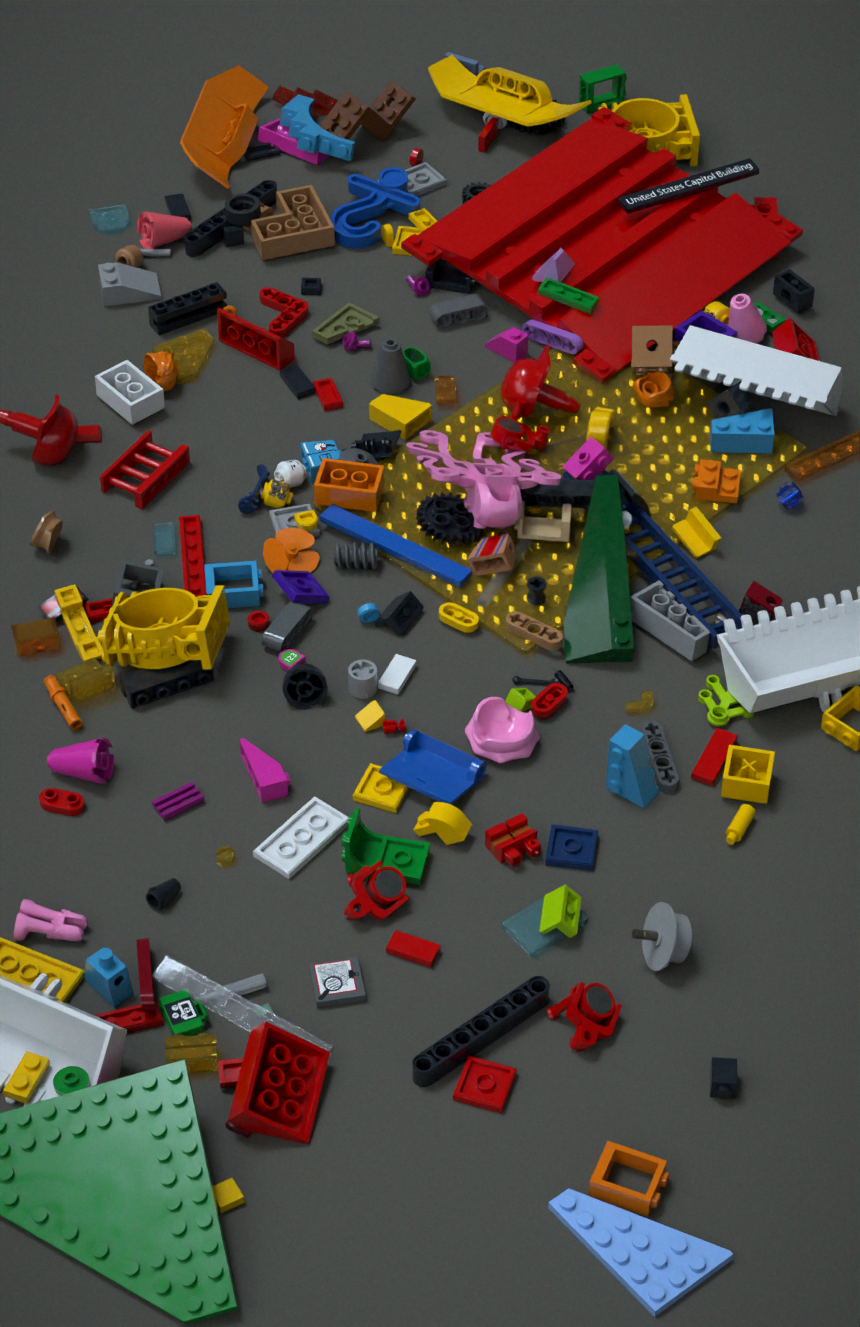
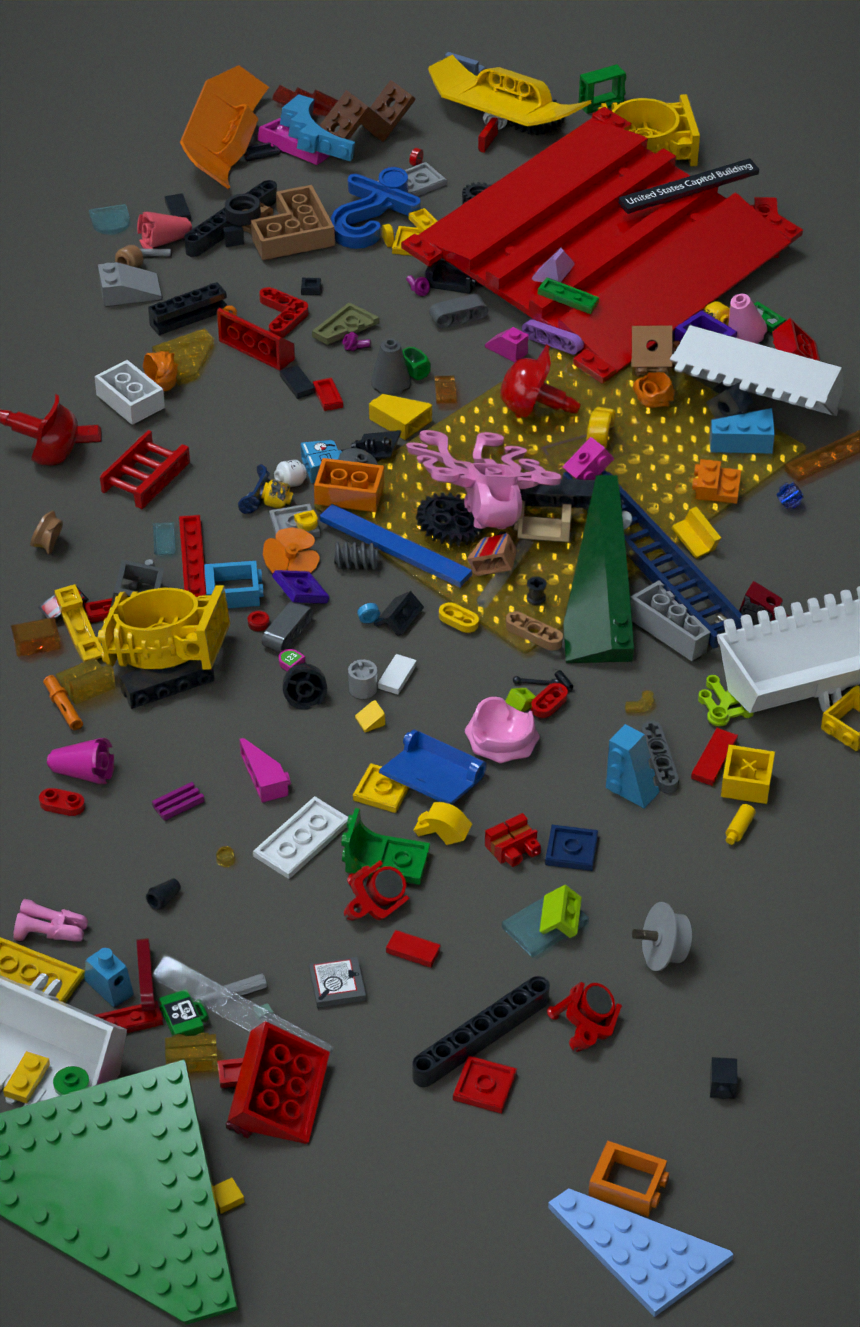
(391, 726): red piece -> none
(510, 432): red piece -> none
(630, 493): black slope -> none
(793, 291): black brick -> none

